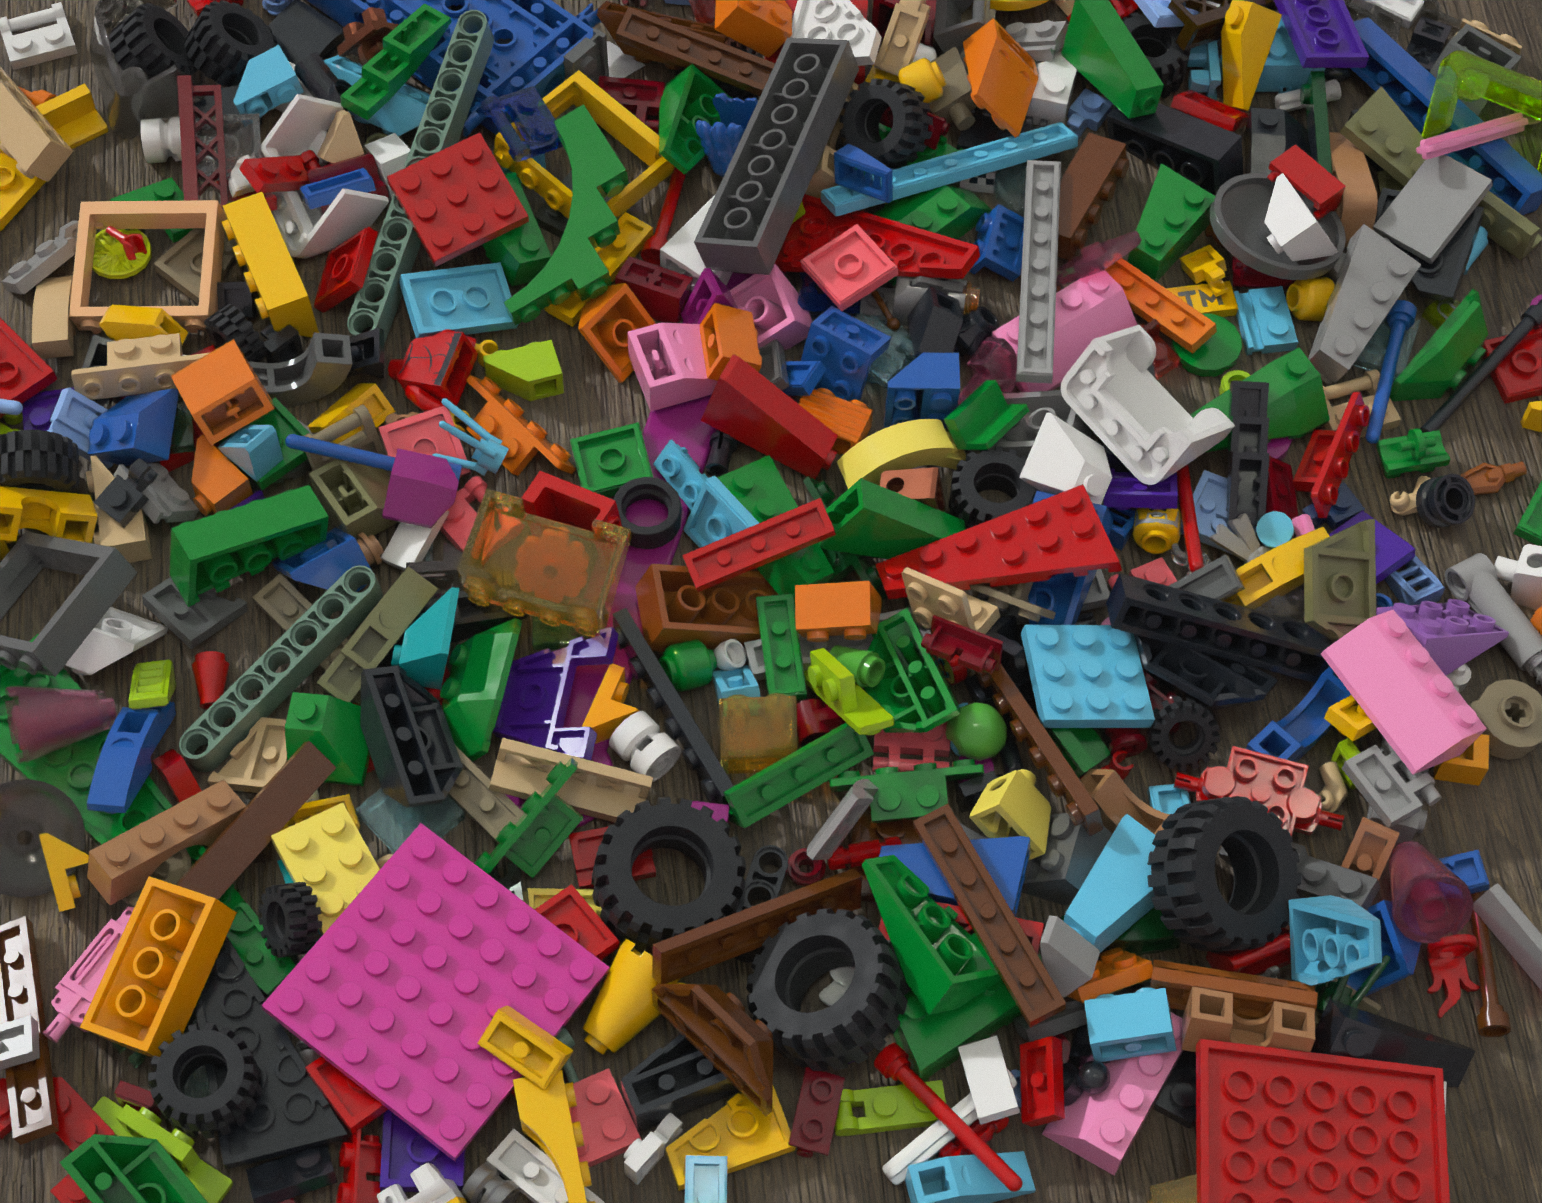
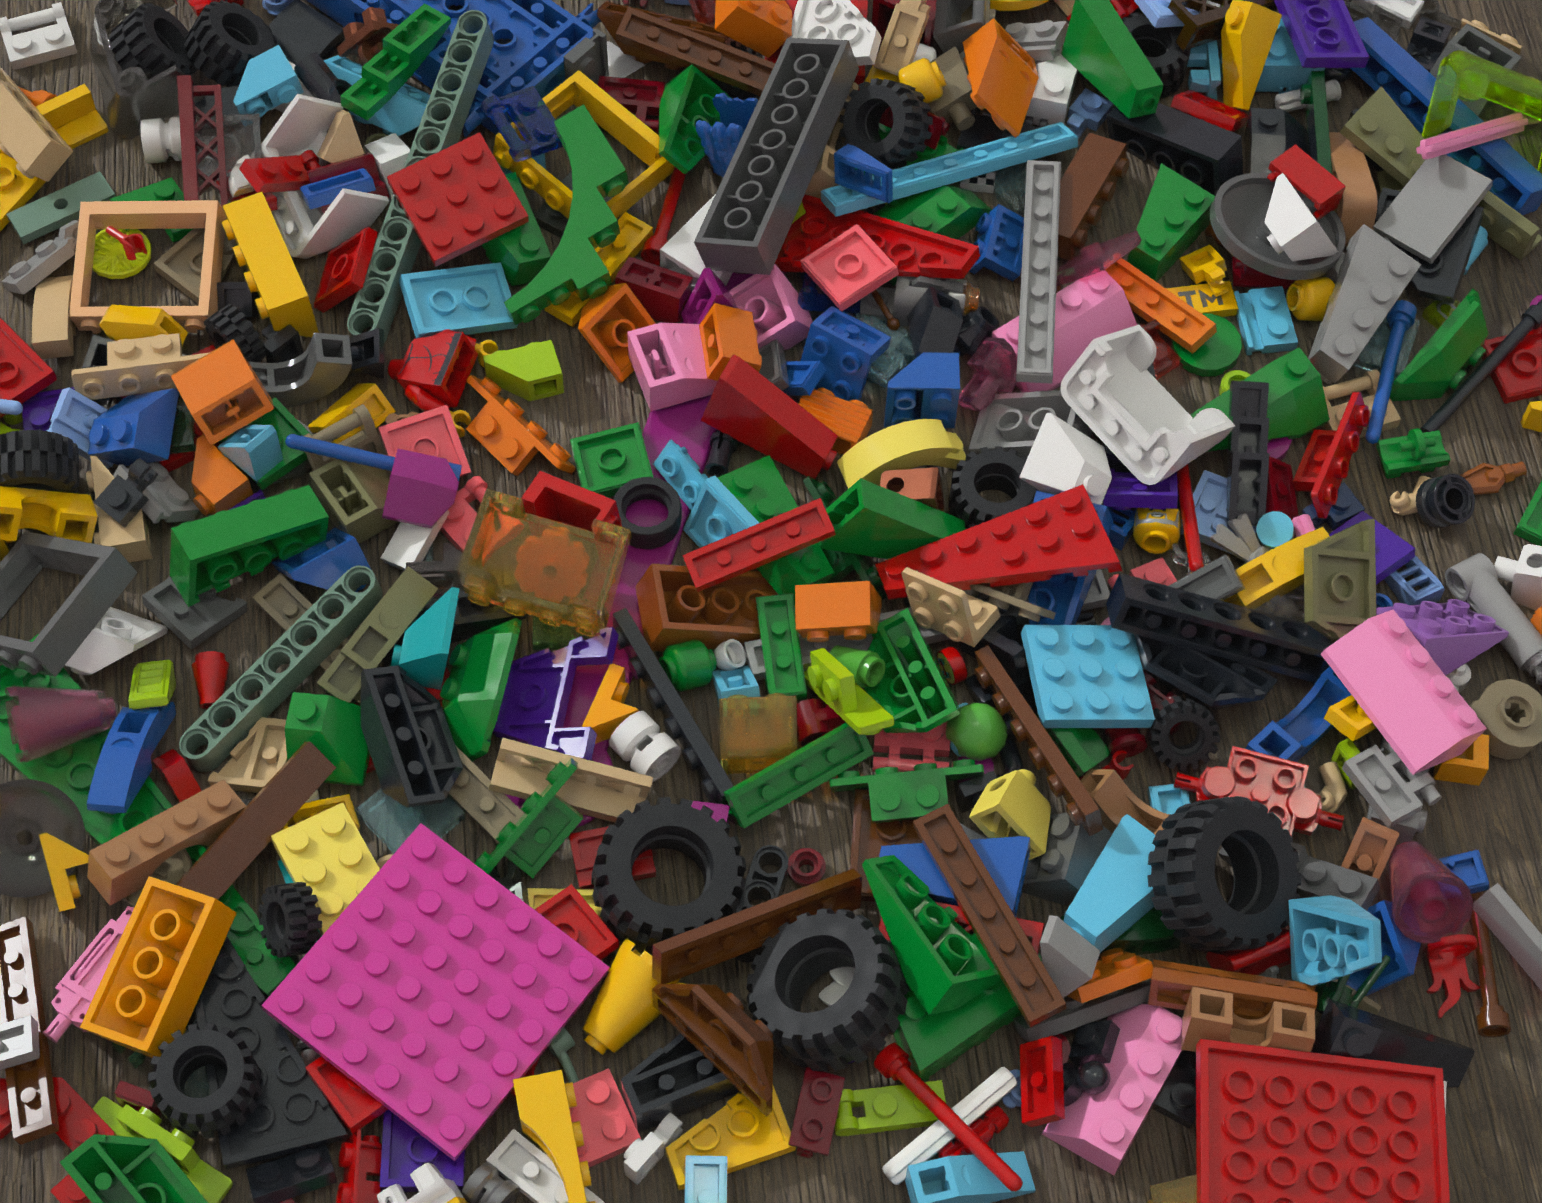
(58, 207): none -> sand green tile
(371, 548): medium nougat plate -> none
(488, 452): medium azure plant -> none
(525, 1046): yellow slope -> none
(842, 820): light grey slope -> none
(858, 852): red axle -> none
(974, 648): dark red hinge -> none
(983, 418): green panel -> none
(988, 1080): white tile -> none
(1130, 1024): medium azure brick -> none

